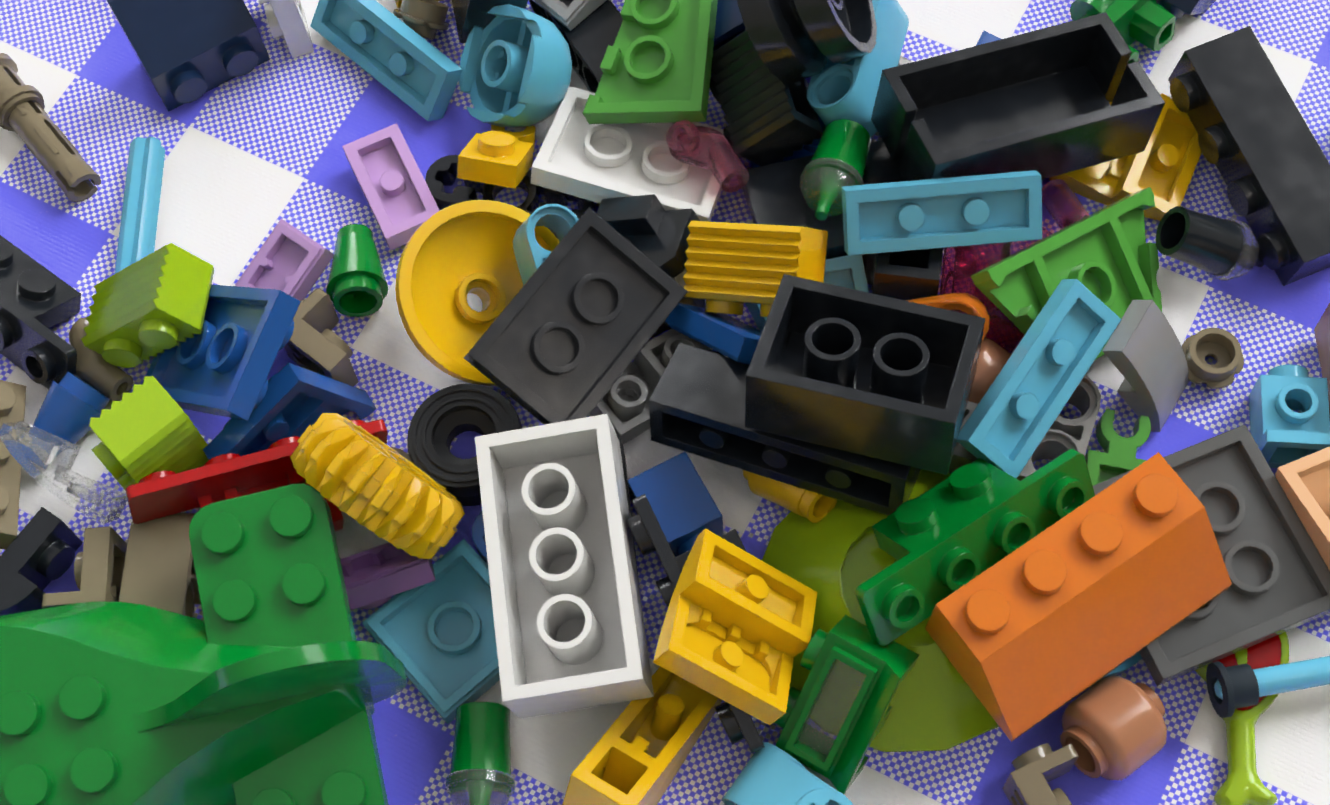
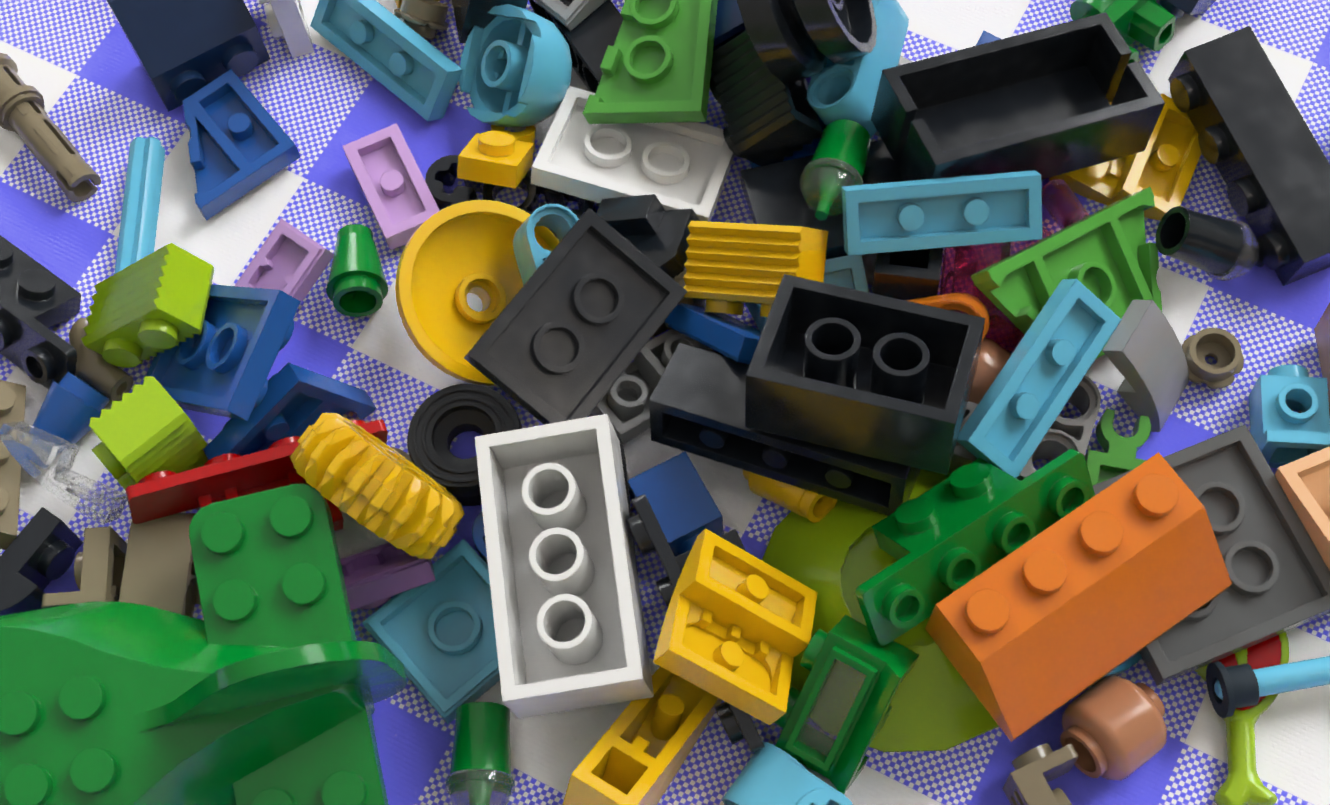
(232, 143): none -> blue wing
(314, 342): dark tan bracket -> none
(707, 150): clear pink arm -> none

